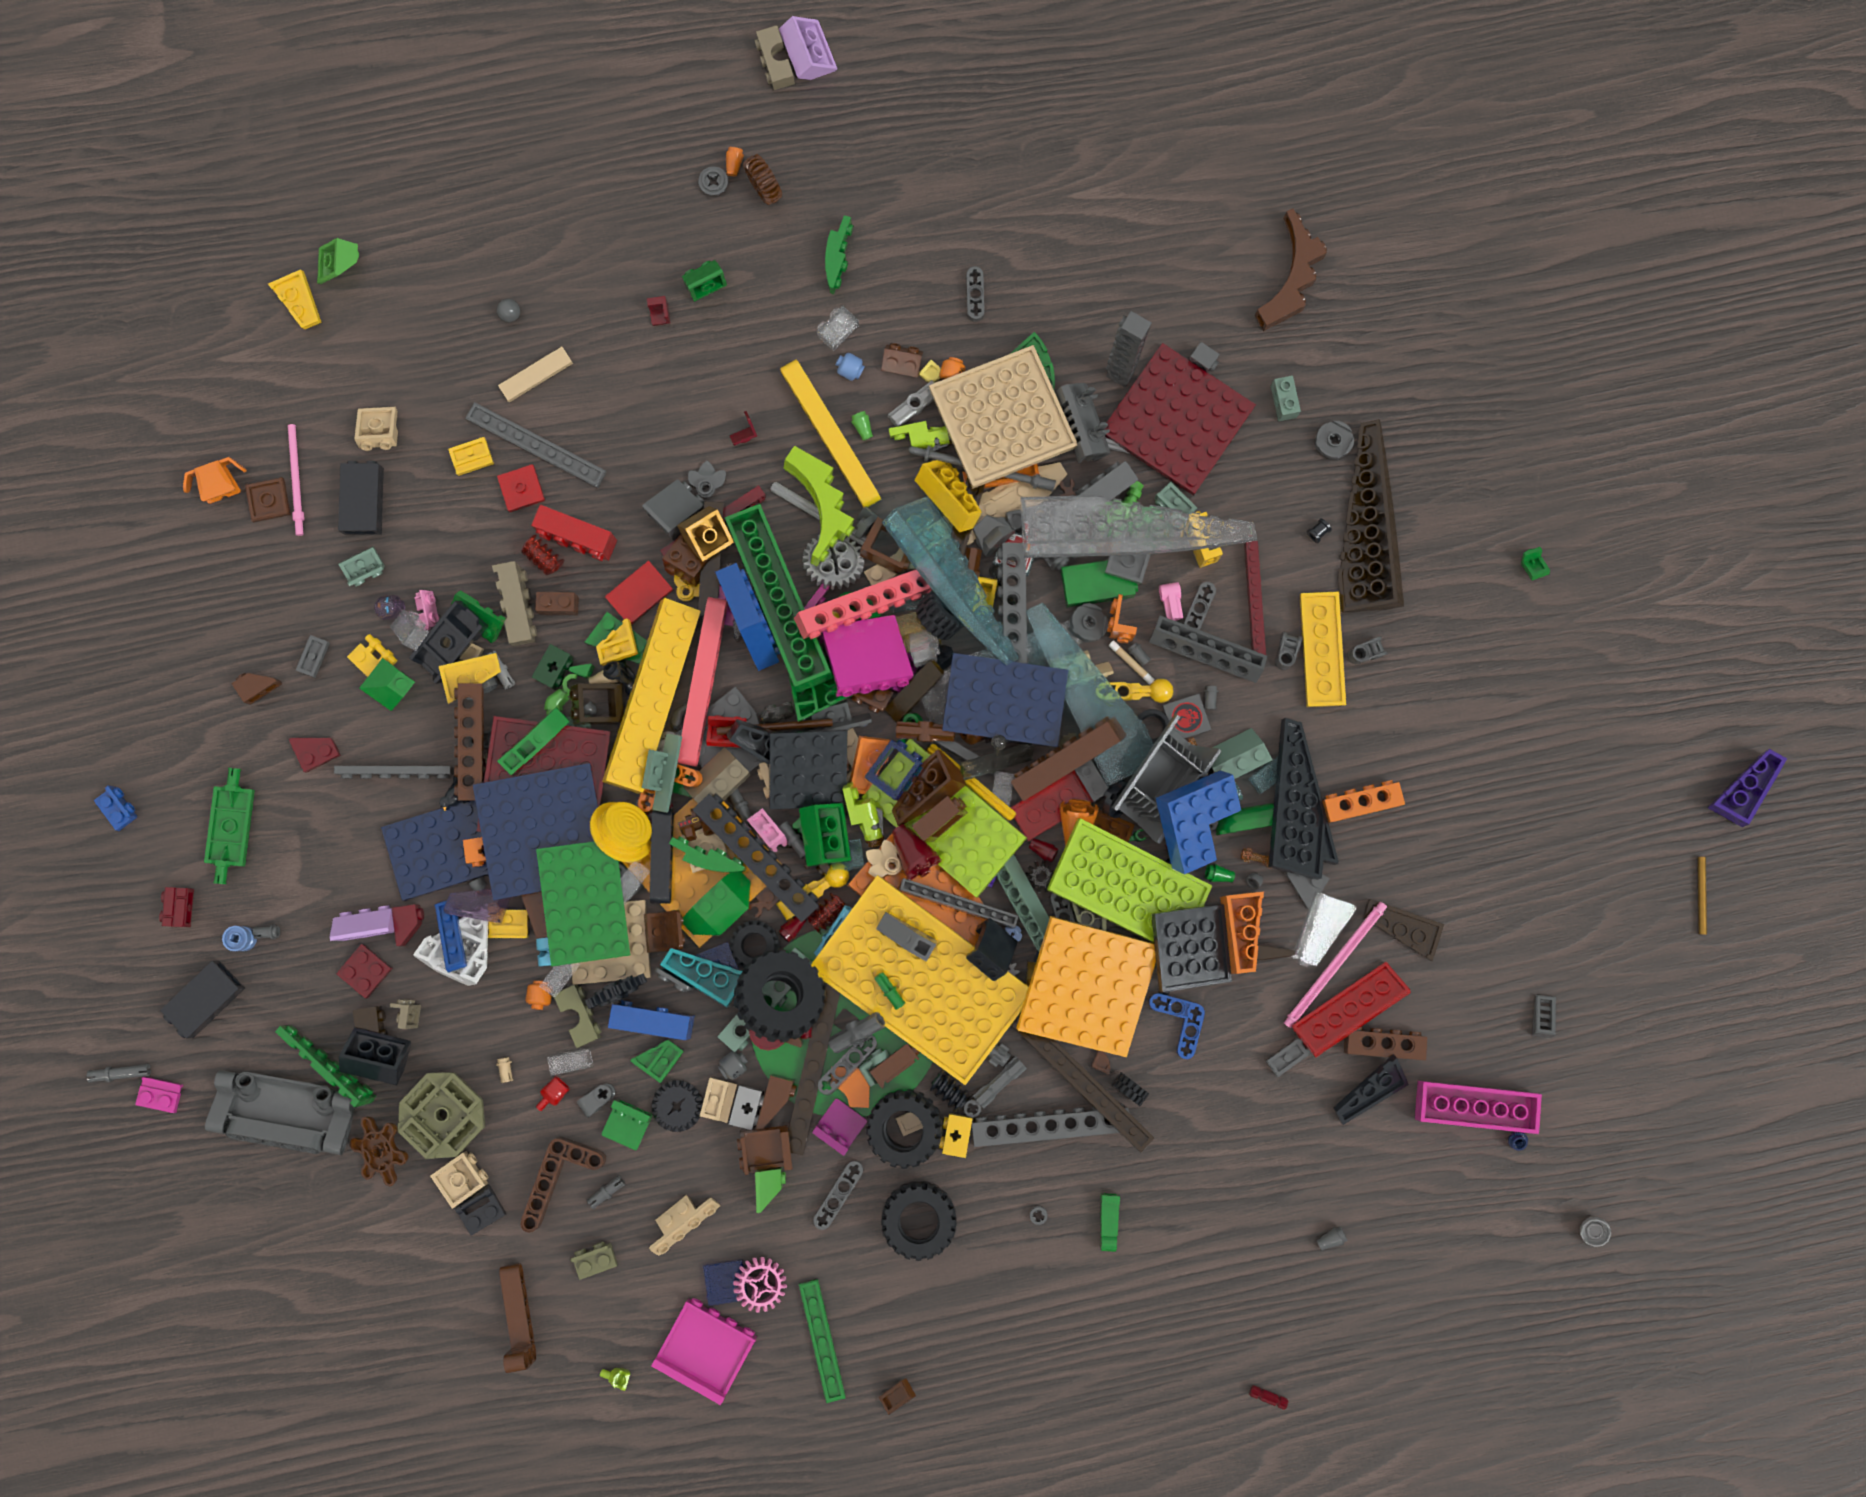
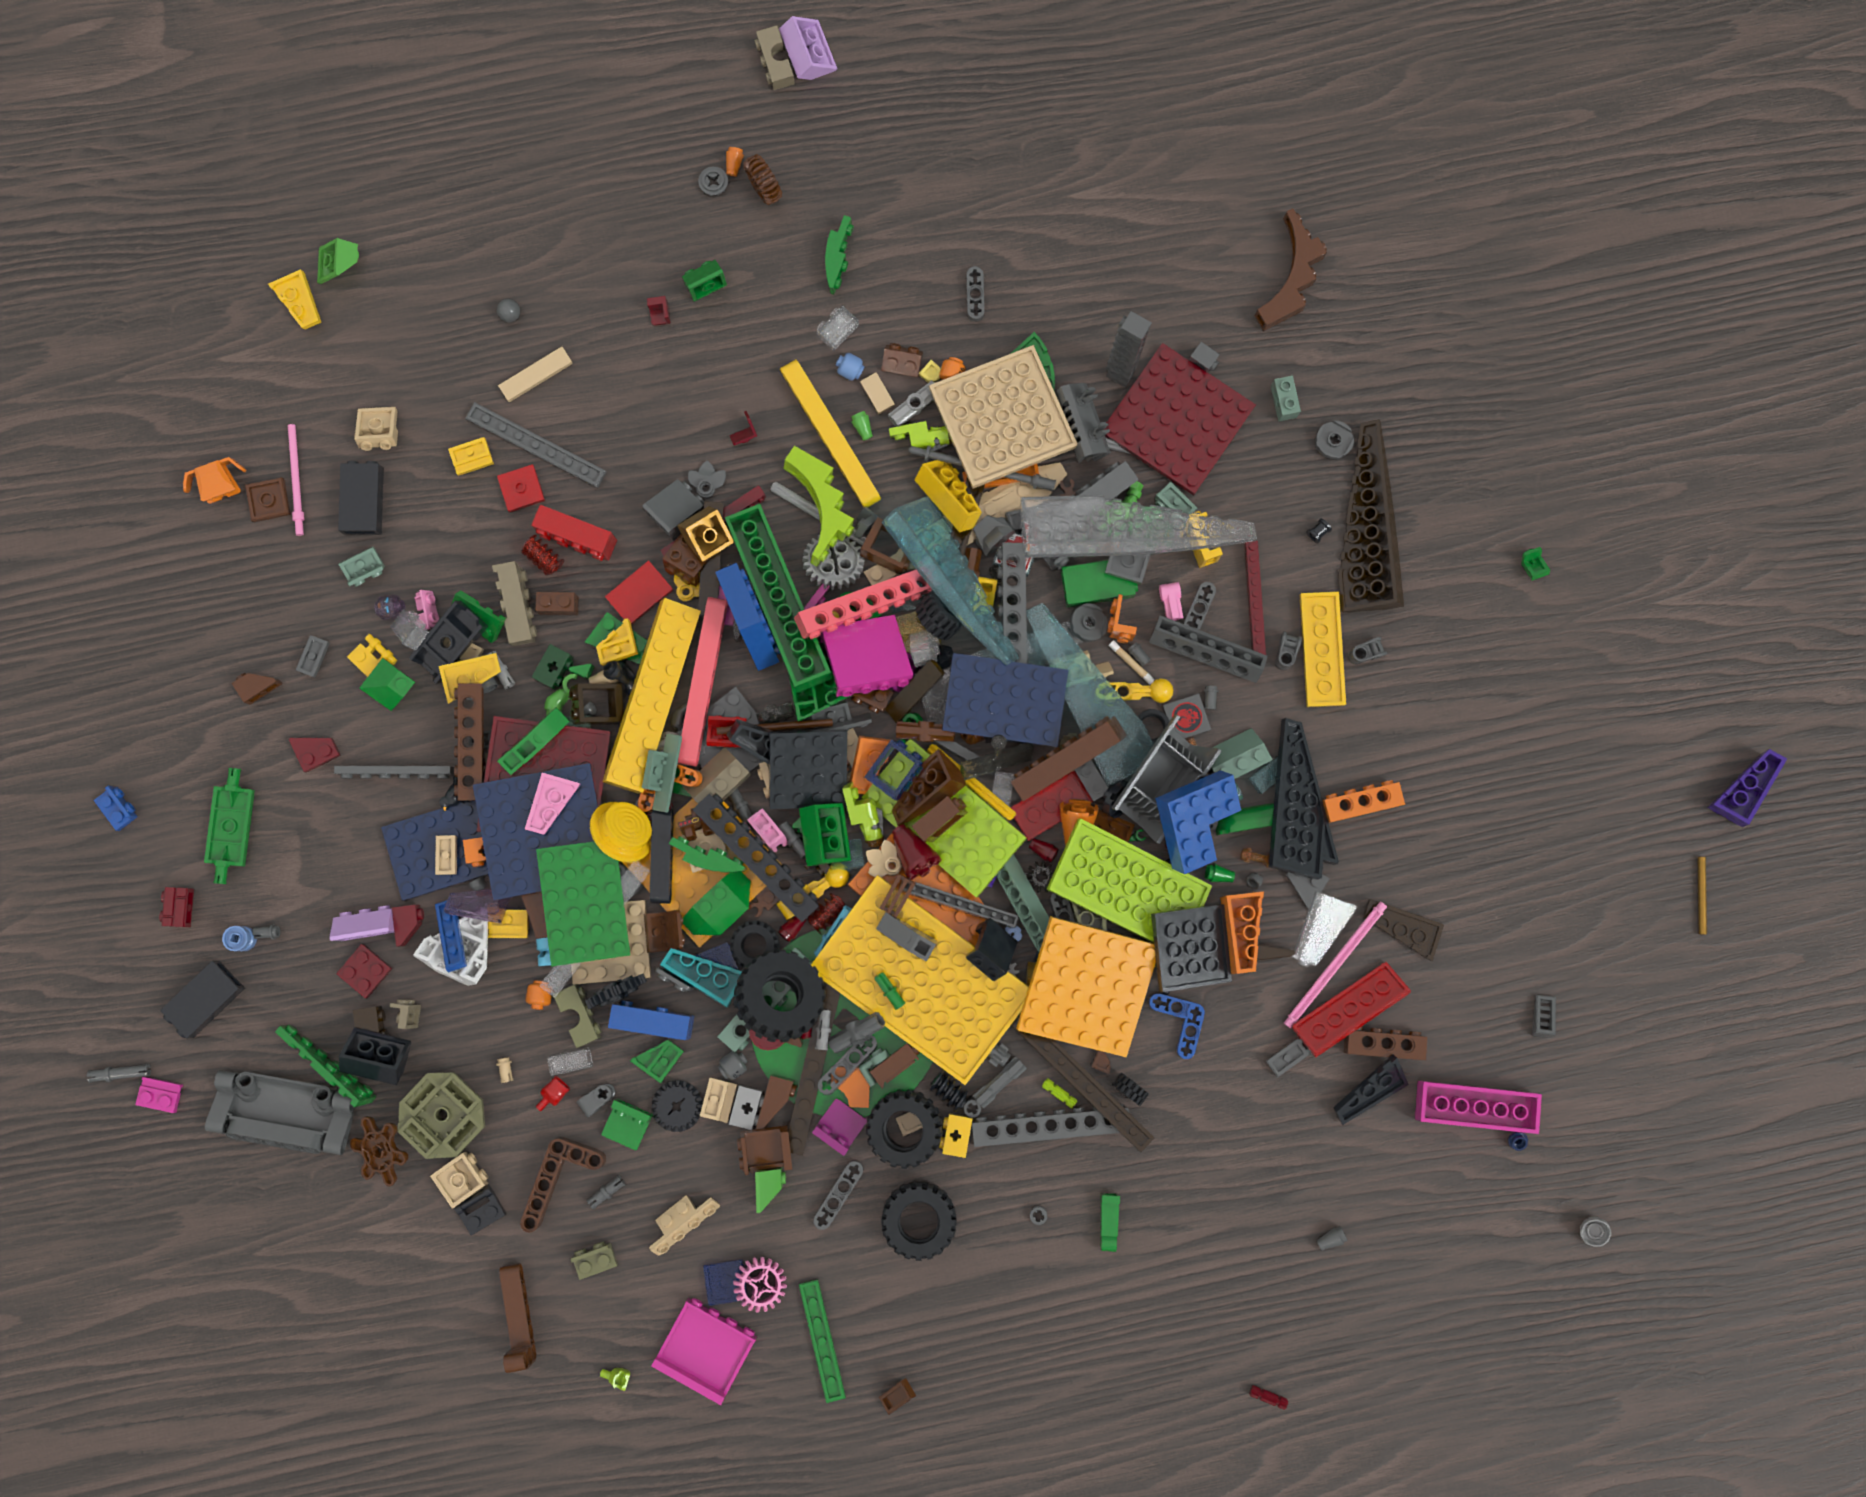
(446, 855): none -> tan plate
(549, 801): none -> bright pink wing
(823, 1030): none -> light grey pin
(877, 393): none -> tan tile
(889, 910): none -> reddish brown tile
(1059, 1093): none -> lime axle

